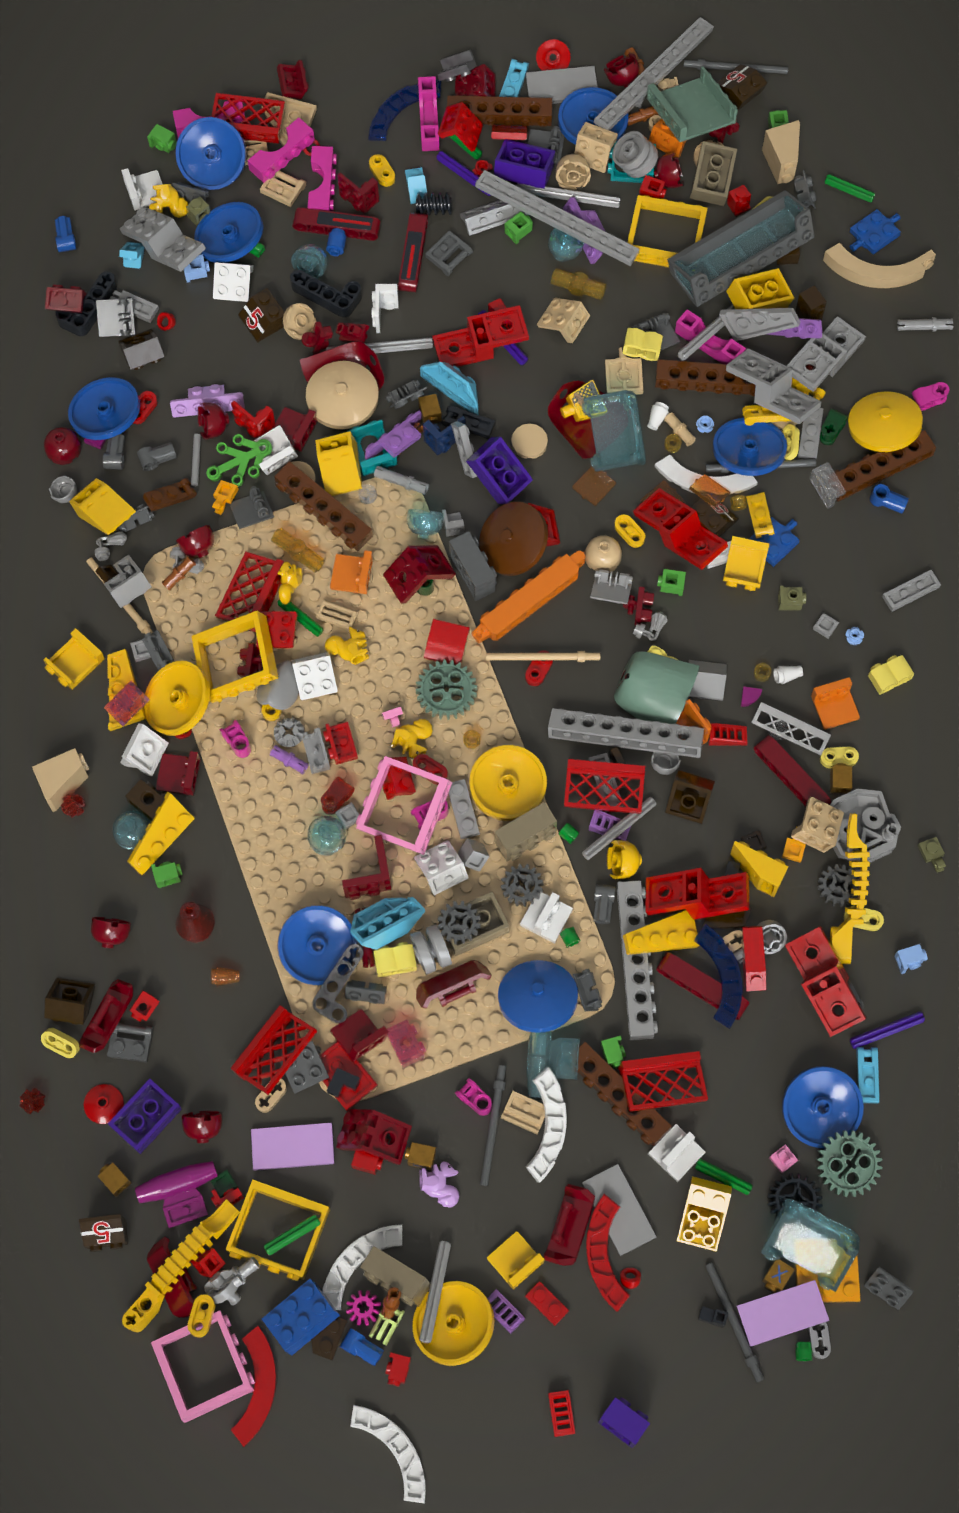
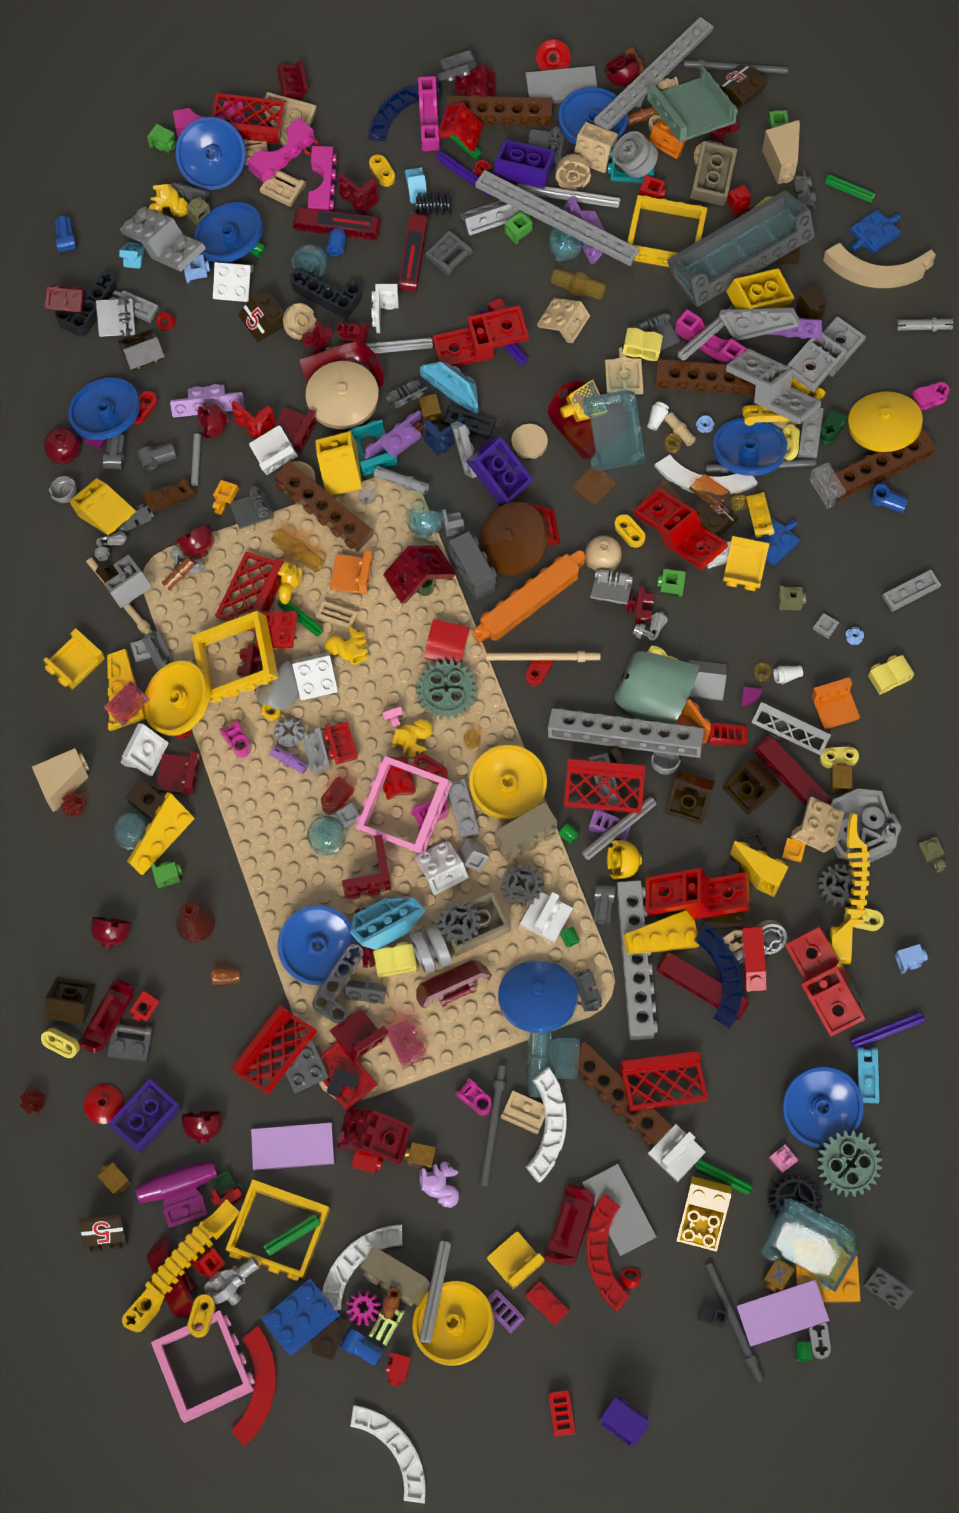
(141, 187): white bracket -> none
(242, 459): bright green plant -> none
(274, 1099): tan beam -> none
(509, 132): red tile -> none
(514, 80): medium azure plate -> none
(613, 1052): bright green brick -> none
(669, 170): dark red cylinder -> none
(751, 785): none -> dark brown slope

